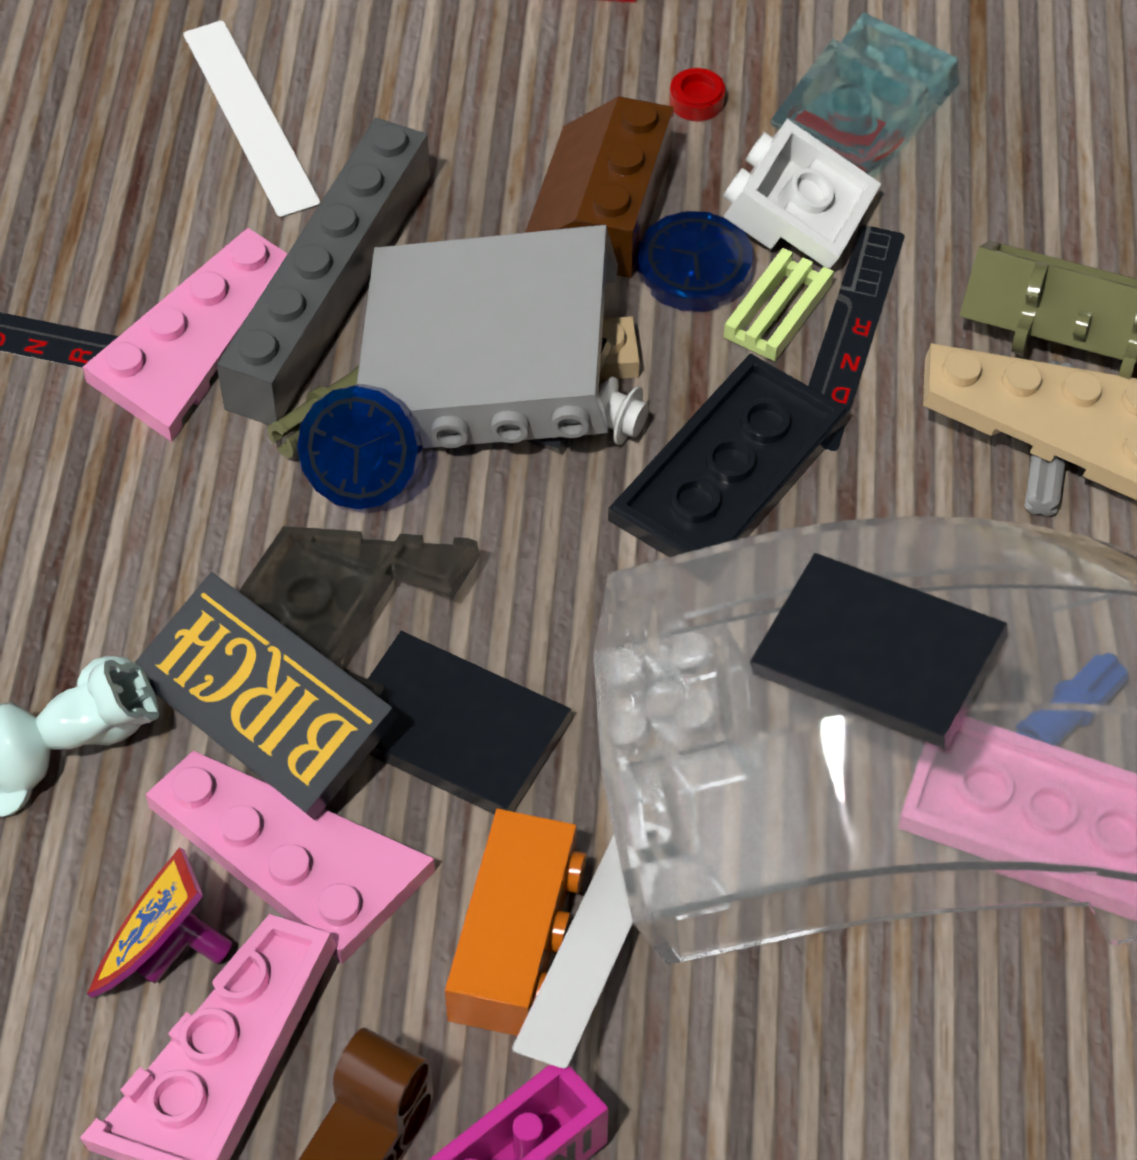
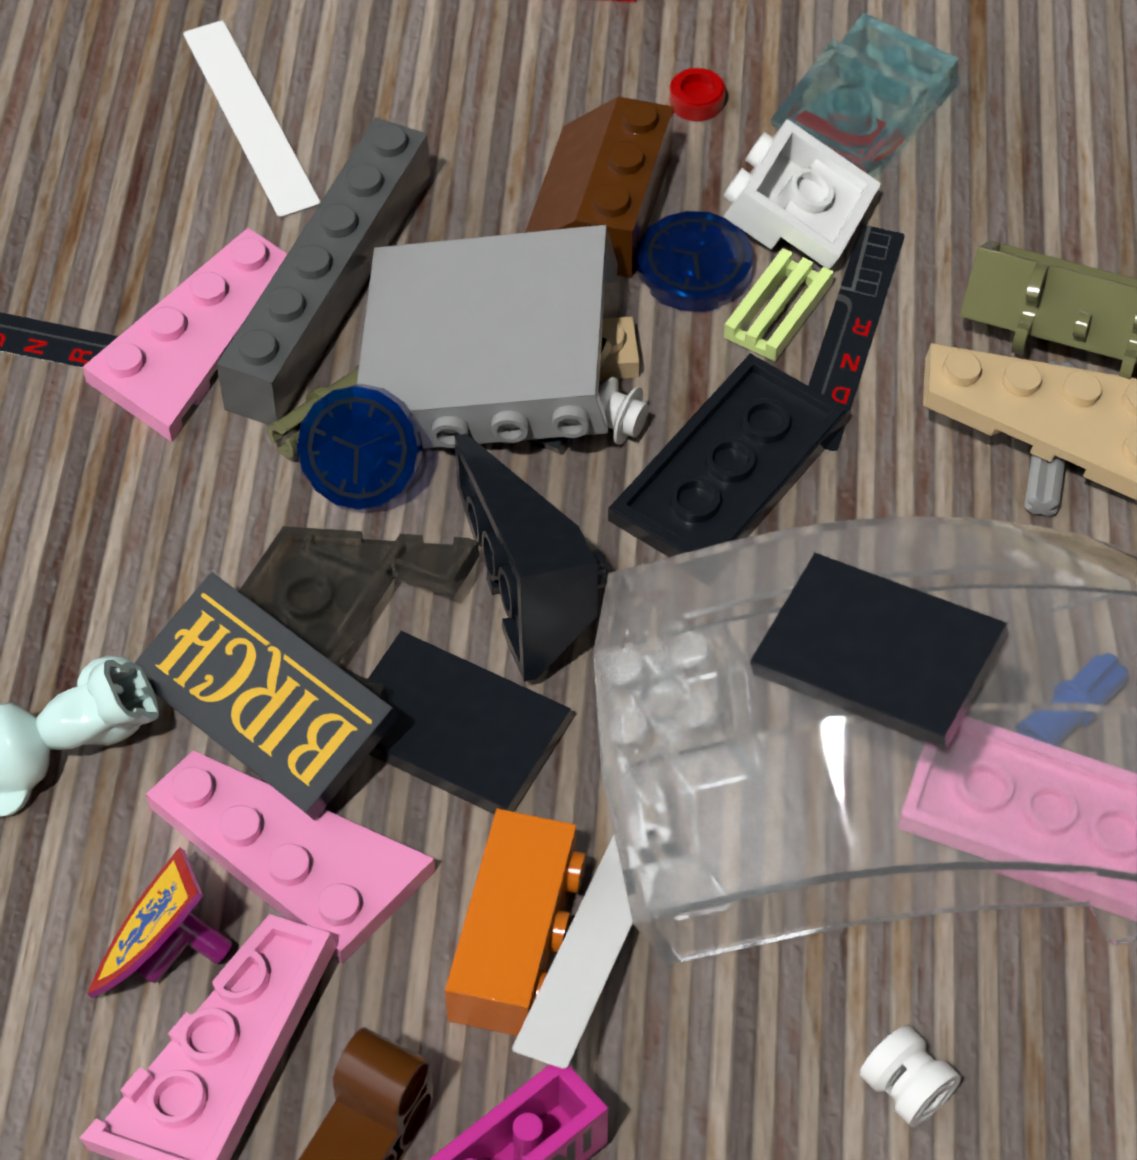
(530, 557): none -> black wedge
(910, 1075): none -> white wheel

